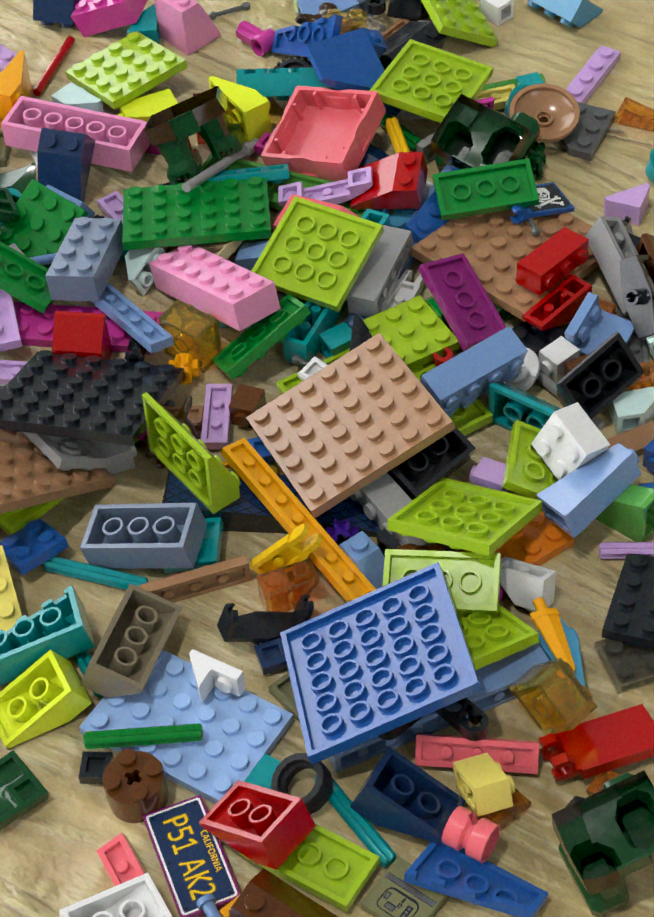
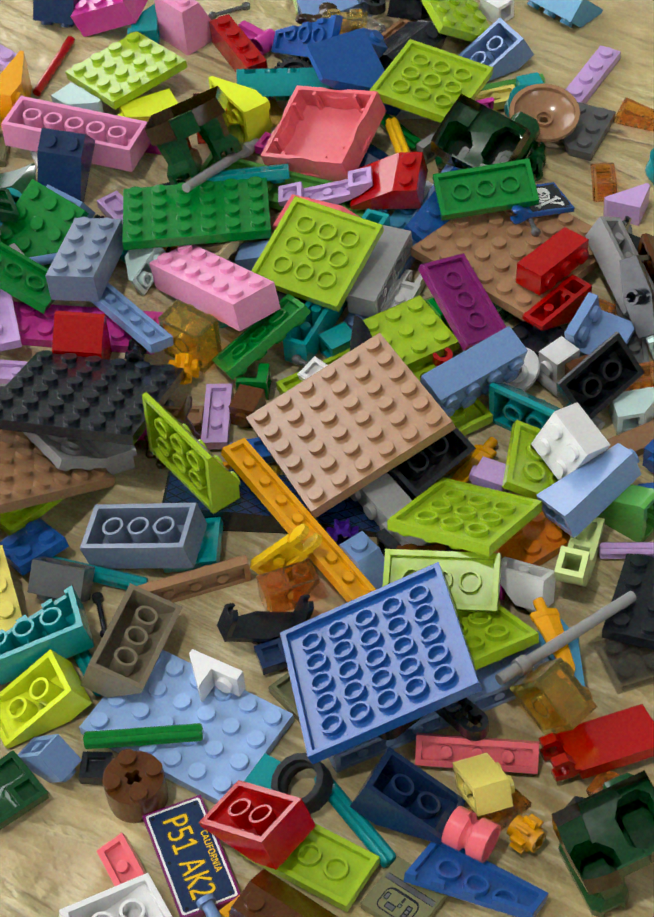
(50, 758): none -> medium blue slope
(53, 575): none -> dark grey brick
(97, 598): none -> black hinge
(235, 44): none -> red brick
(262, 380): none -> green panel
(485, 450): none -> light orange bar
(499, 48): none -> medium blue slope
(525, 663): none -> light grey bar
(526, 833): none -> light orange gear
(579, 557): none -> yellowish green arch
(603, 180): none -> clear orange slope

